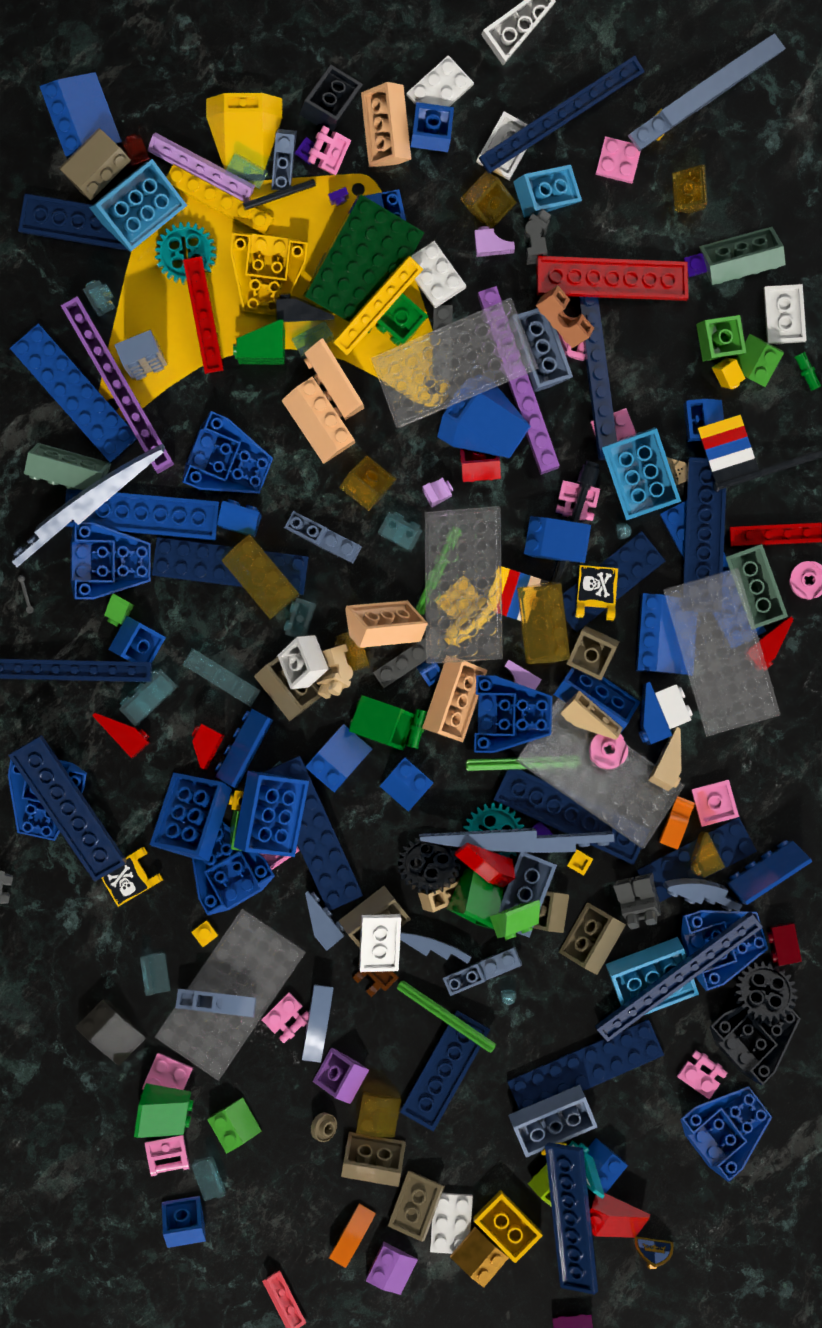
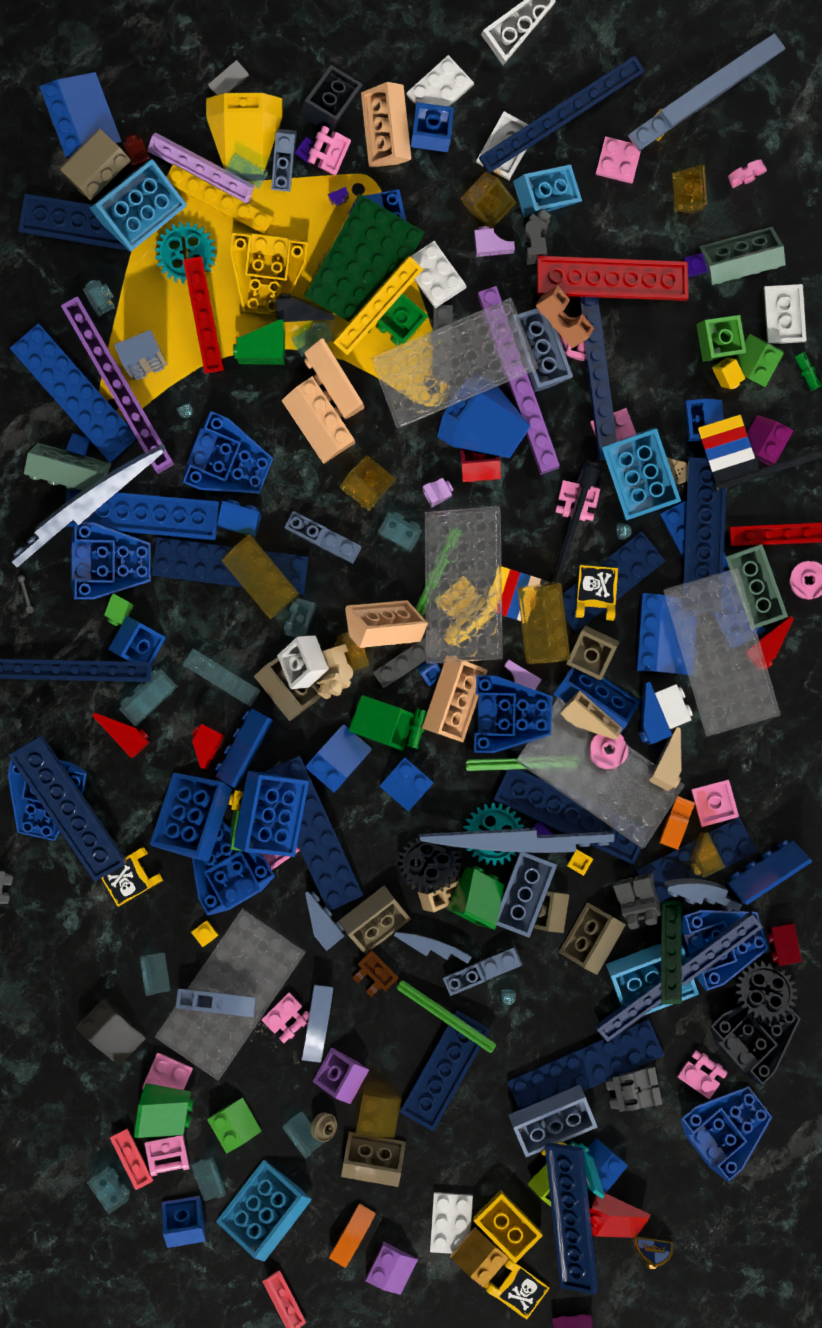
(78, 445): none -> blue slope
(109, 1189): none -> clear light blue brick
(131, 1159): none -> coral plate
(185, 411): none -> clear light blue hinge
(228, 79): none -> light grey tile
(263, 1211): none -> dark azure slope
(279, 194): black bar -> none
(300, 1133): none -> clear light blue panel
(380, 943): white plate -> none
(416, 1206): dark tan plate -> none
(489, 865): red slope -> none
(516, 919): bright green slope -> none
(519, 1290): none -> flag
(557, 539): blue slope -> none
(635, 1089): none -> dark grey hips
(671, 952): none -> dark green plate
(747, 174): none -> bright pink plate
(768, 439): none -> magenta slope

